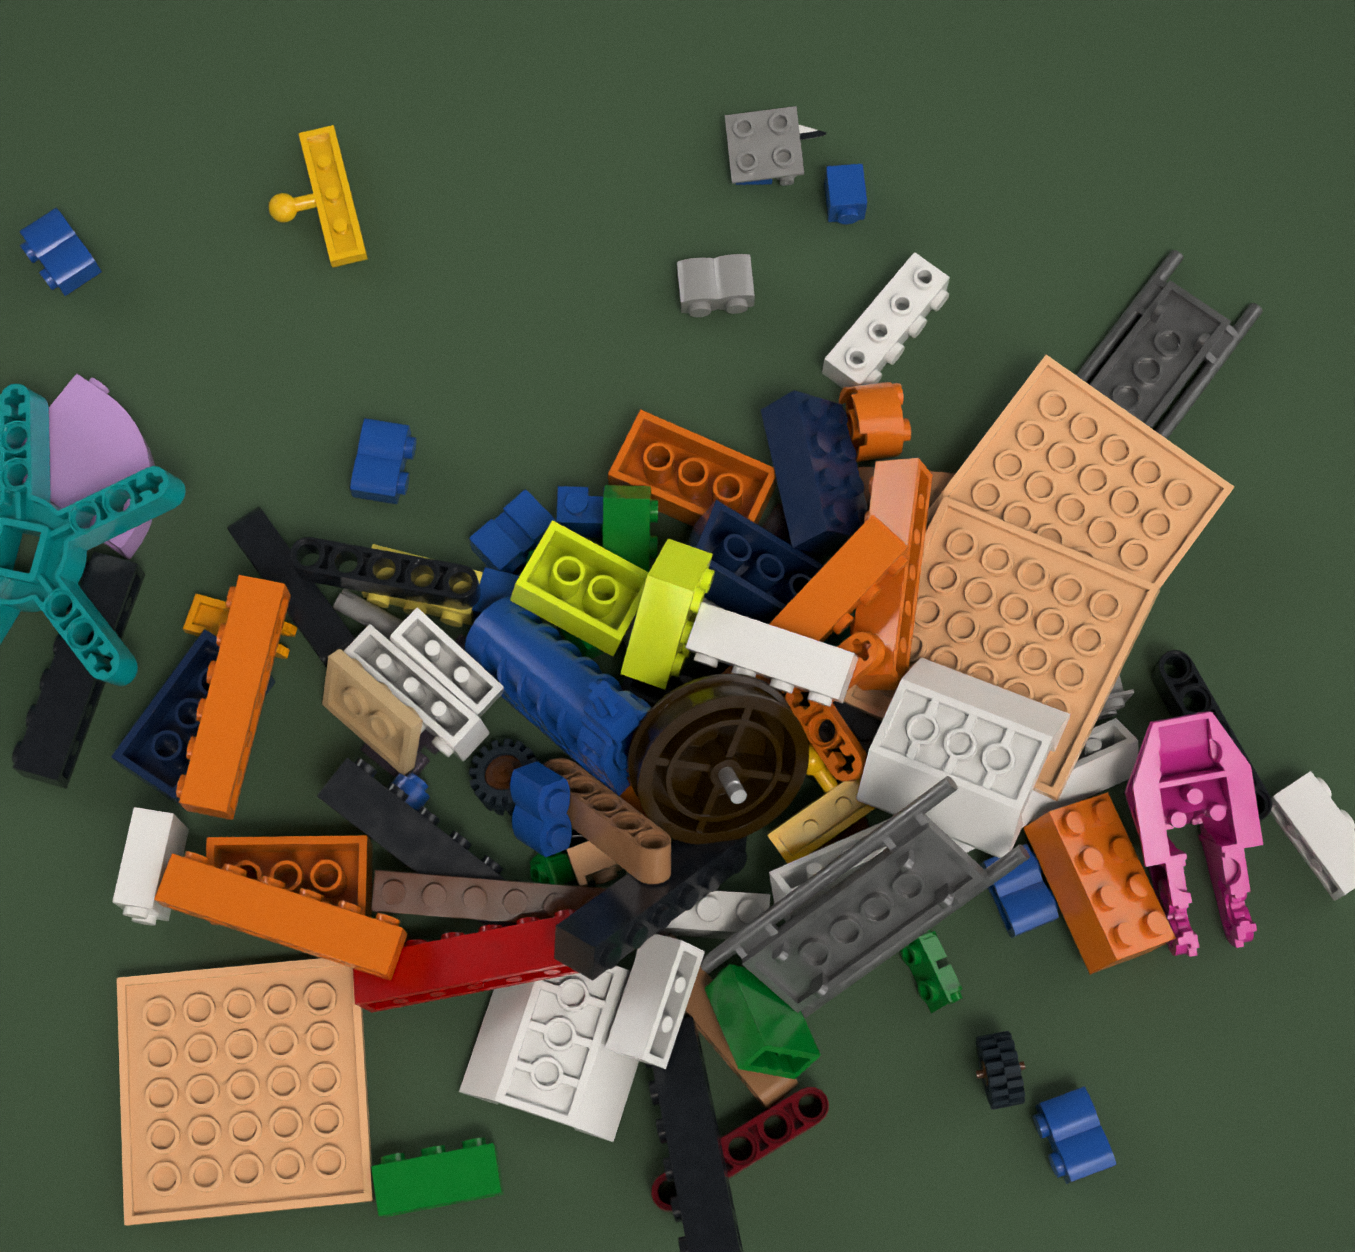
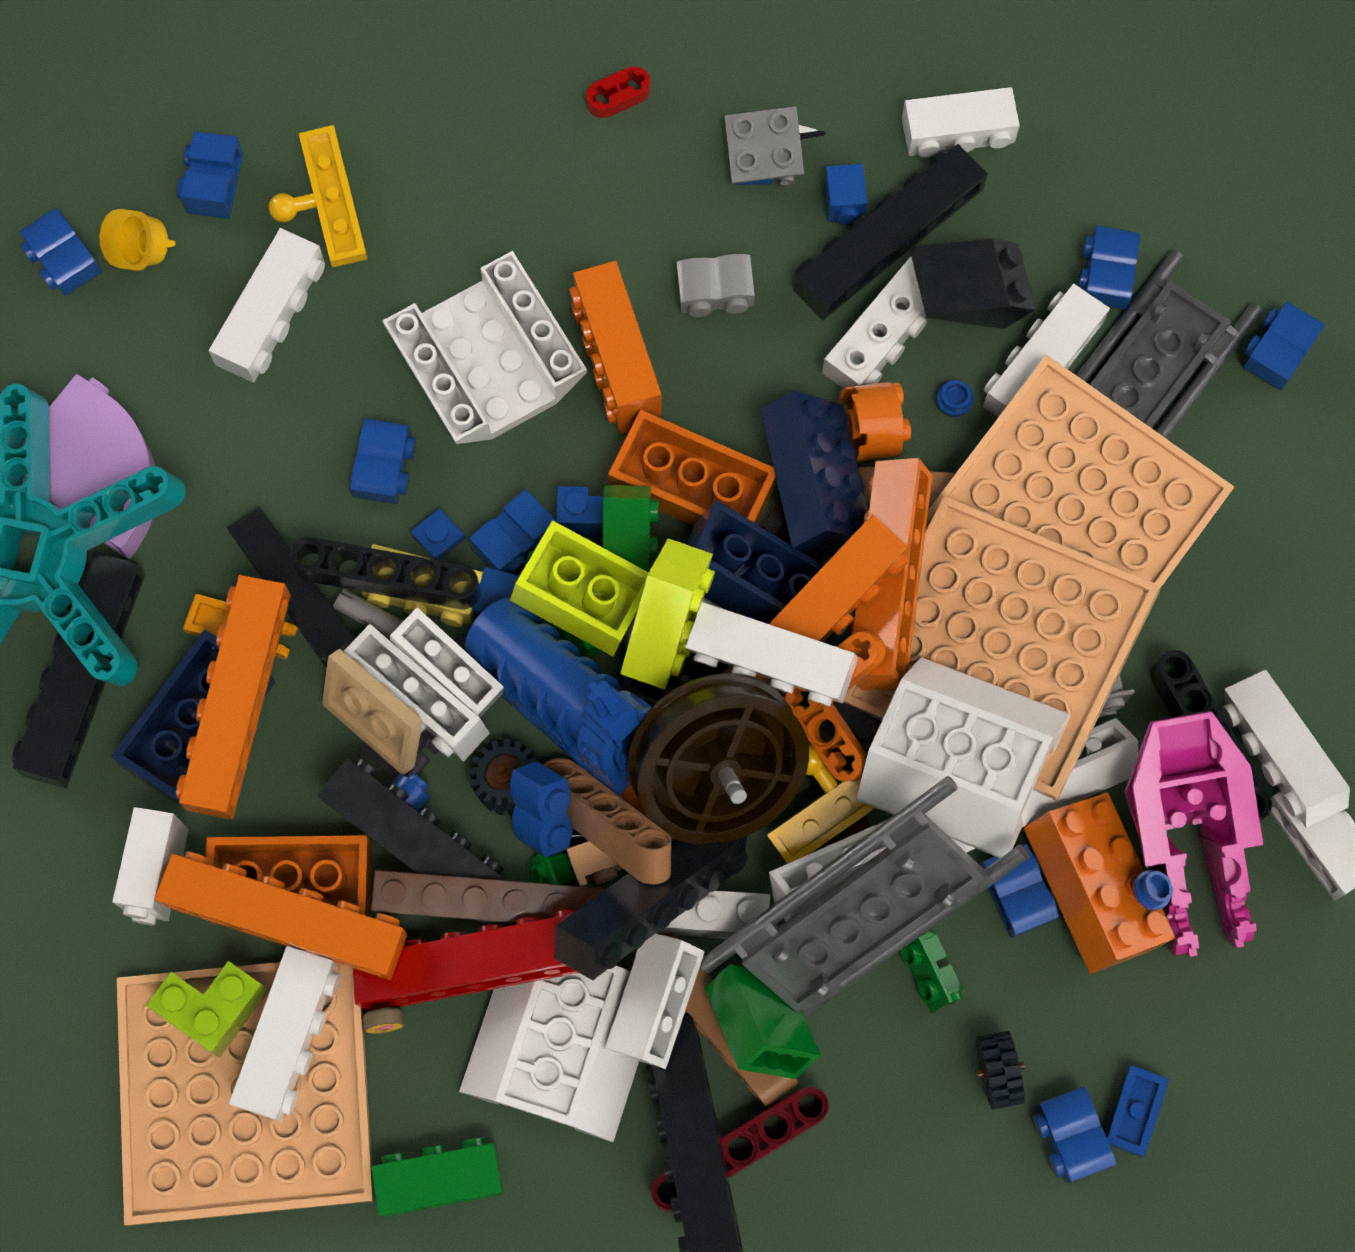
(133, 239): none -> yellow piece
(211, 176): none -> blue brick
(211, 1017): none -> lime brick
(267, 306): none -> white brick
(284, 1034): none -> white brick
(383, 1020): none -> dark tan tile
(438, 535): none -> blue plate
(488, 353): none -> white slope
(614, 345): none -> orange brick
(618, 92): none -> red beam
(889, 231): none -> black brick
(955, 398): none -> blue plate
(960, 119): none -> white brick
(973, 282): none -> black slope
(1061, 336): none -> white brick
(1110, 265): none -> blue brick
(1136, 1110): none -> blue plate
(1152, 889): none -> blue plate
(1283, 345): none -> blue brick
(1286, 749): none -> white brick

